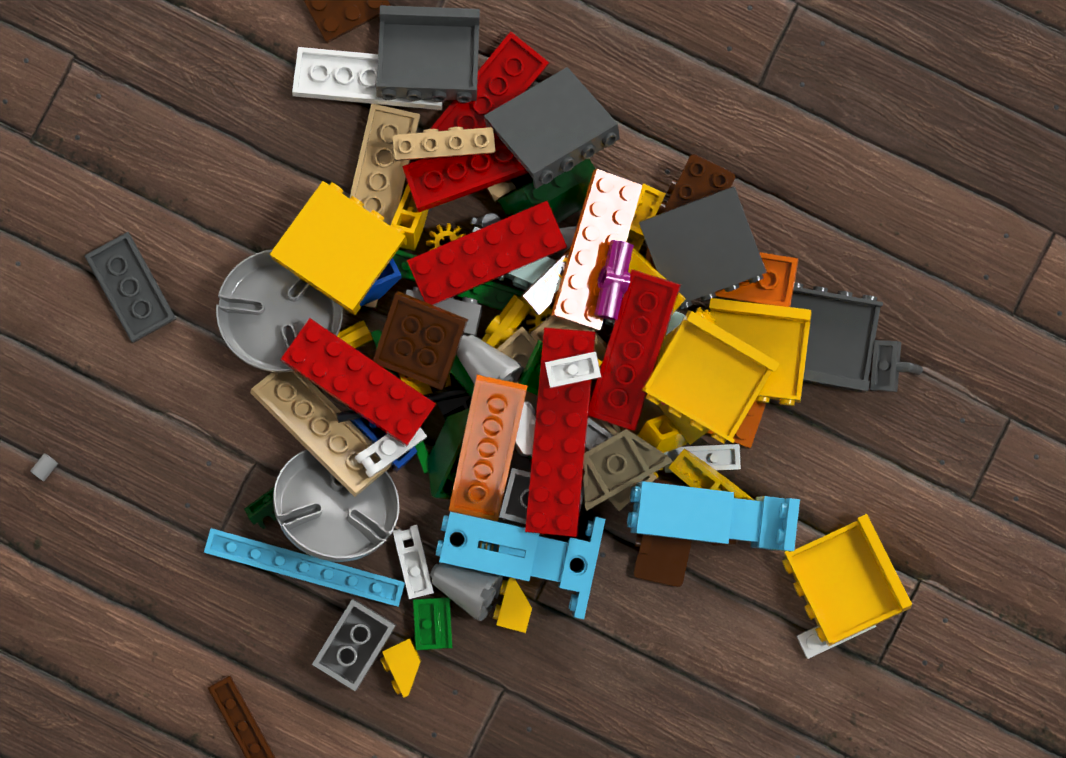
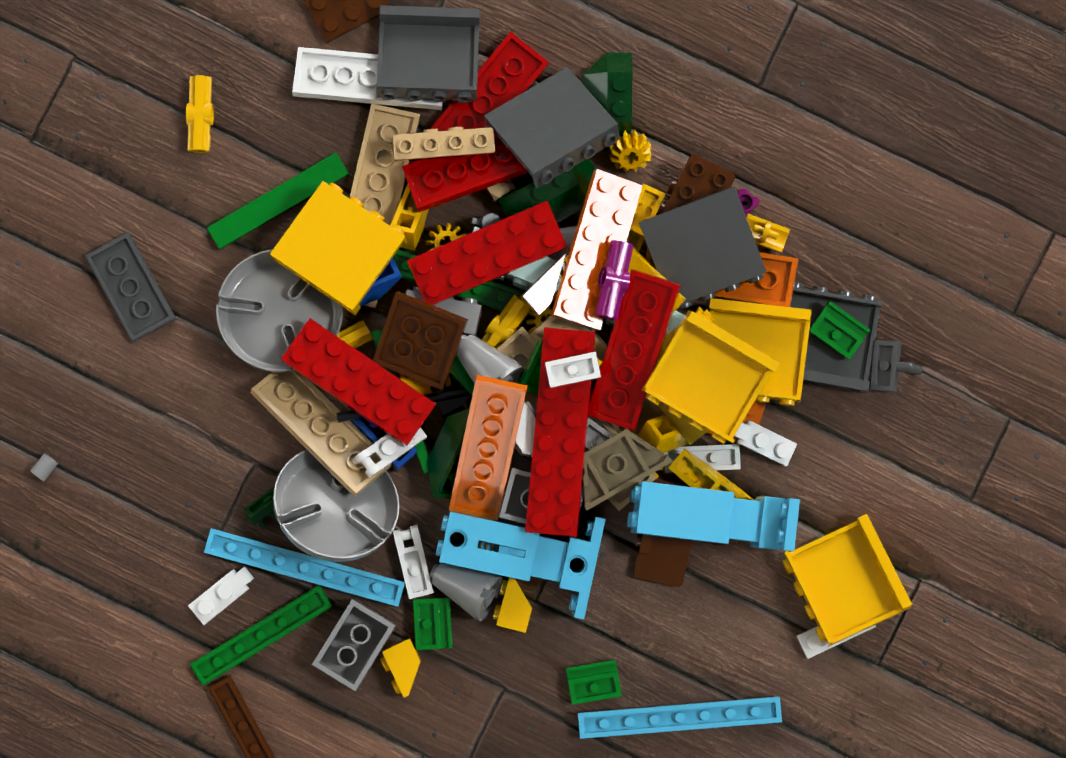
(199, 114): none -> yellow piece
(221, 595): none -> white hinge
(261, 635): none -> green tile
(276, 201): none -> green tile
(593, 682): none -> green plate
(611, 86): none -> dark green wedge
(630, 151): none -> yellow gear
(679, 717): none -> medium azure plate
(750, 200): none -> magenta plate
(765, 442): none -> white hinge
(768, 233): none -> yellow hips
(839, 330): none -> green plate

